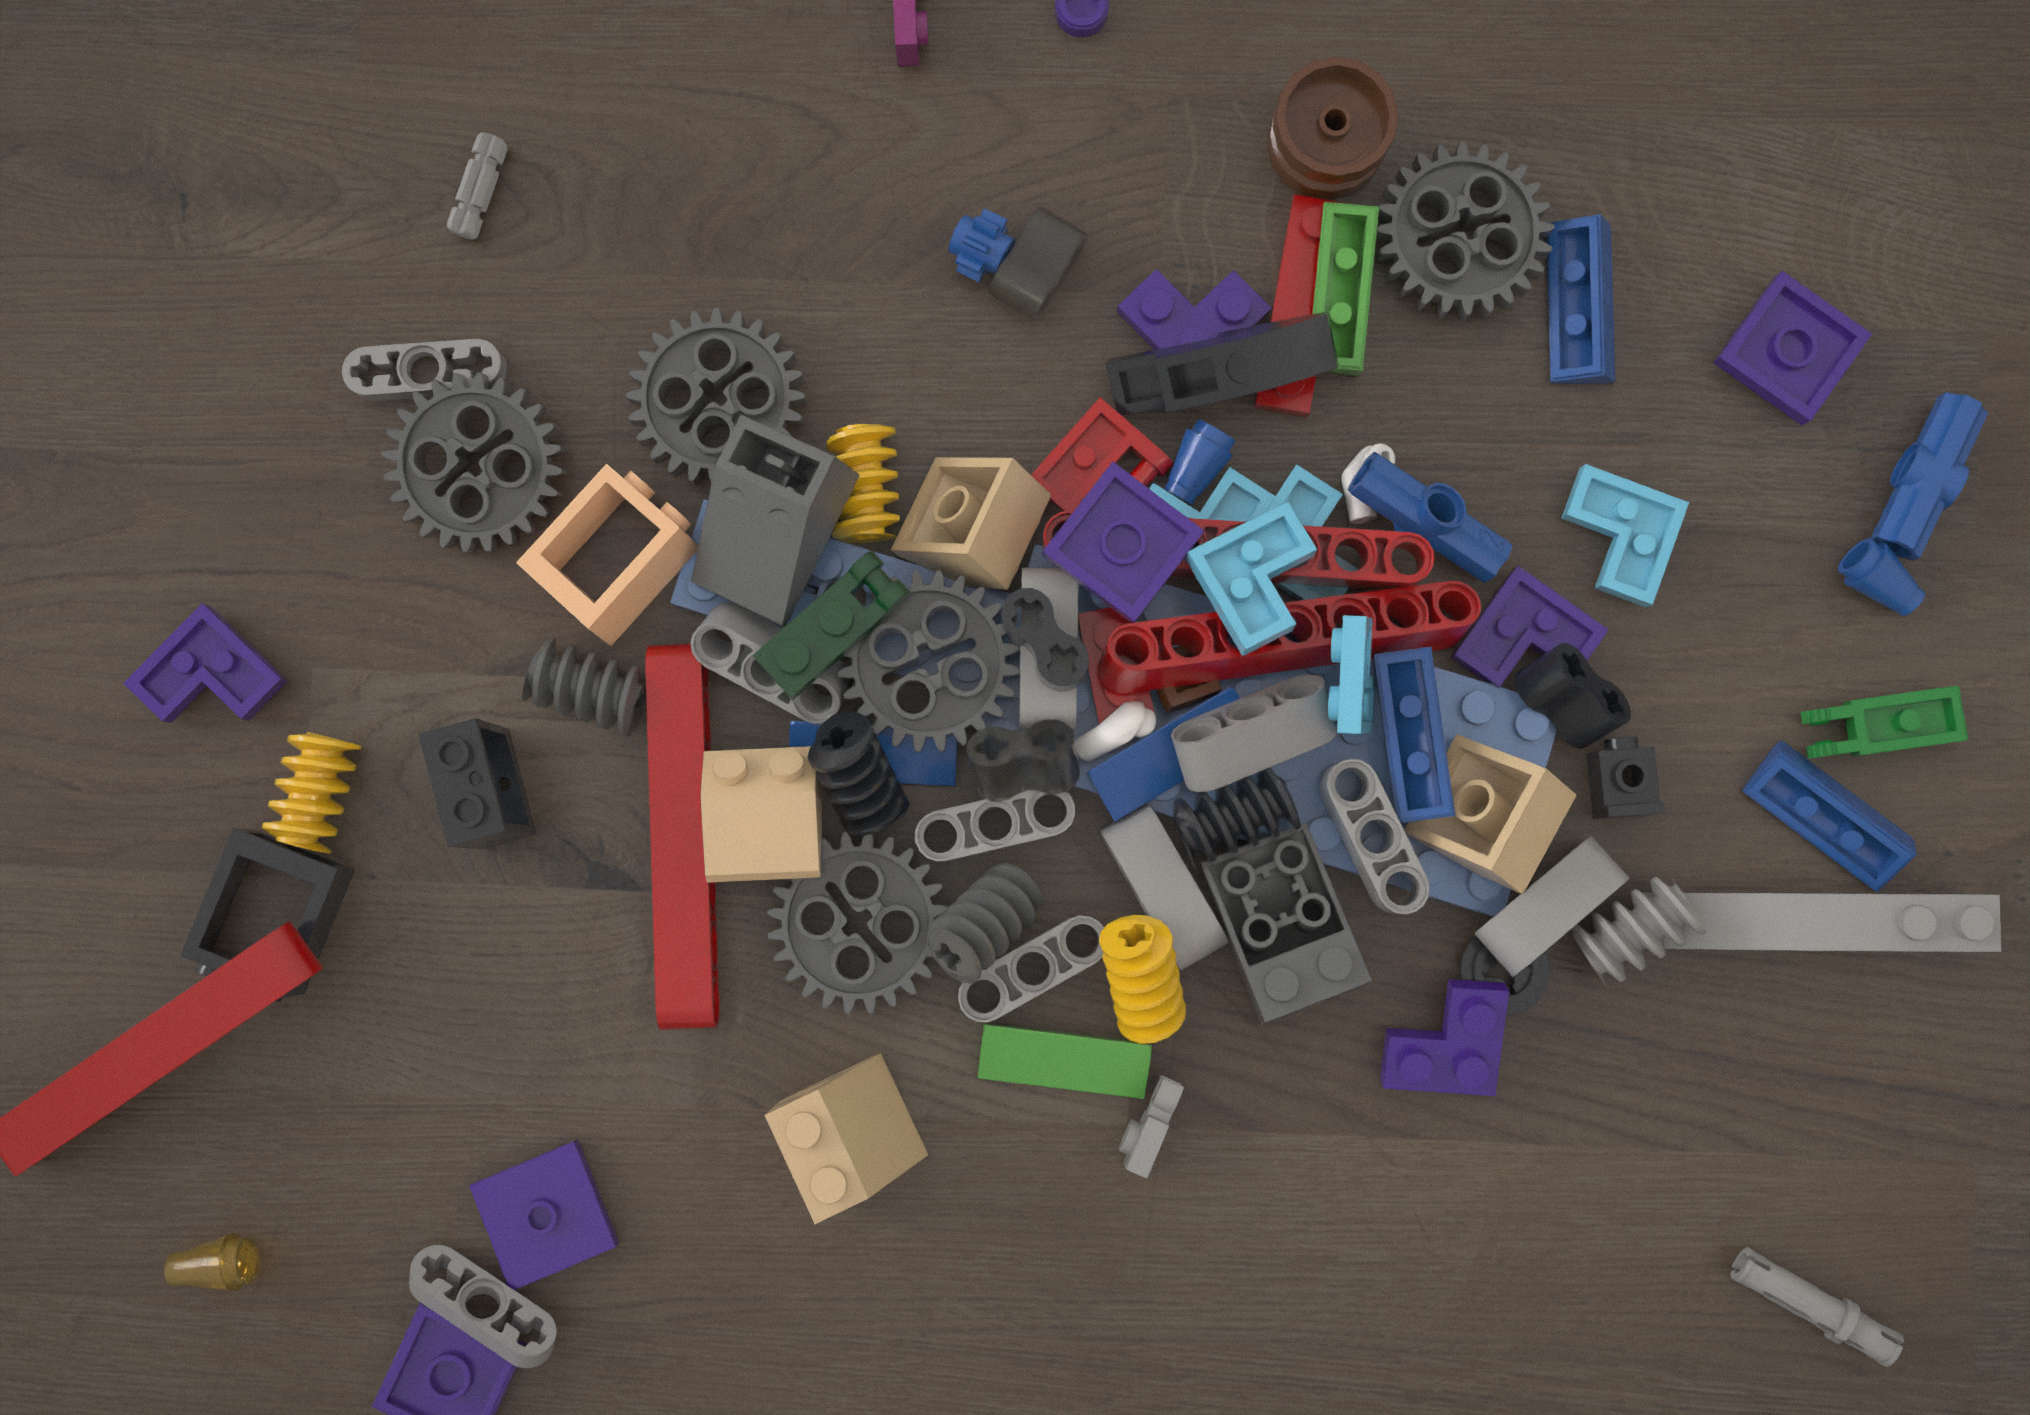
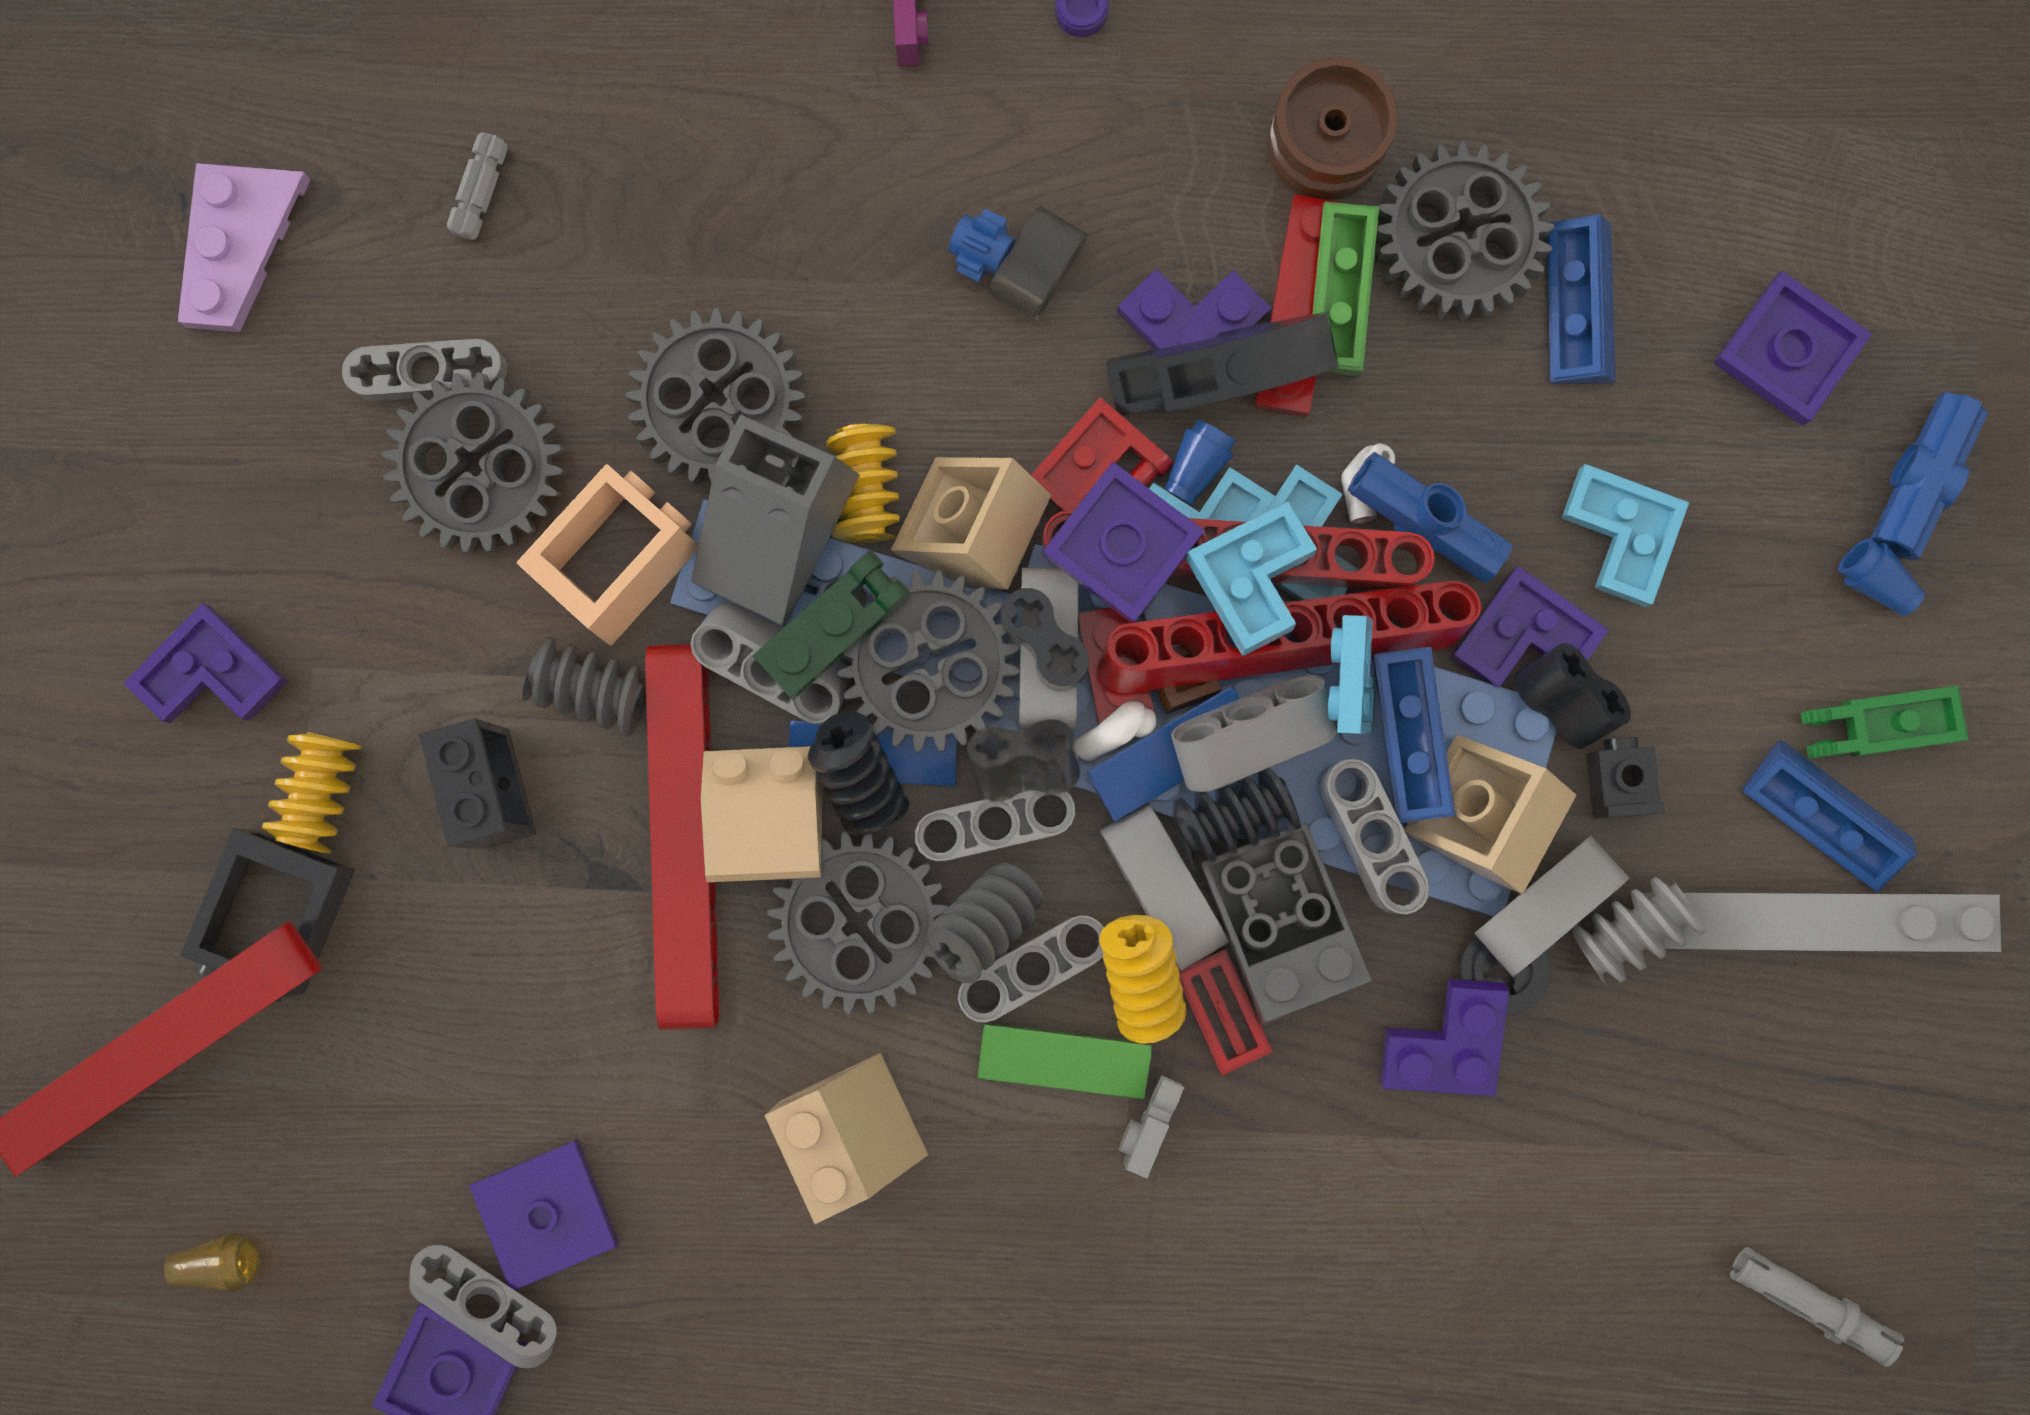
(230, 237): none -> lavender wing
(1243, 1055): none -> red tile

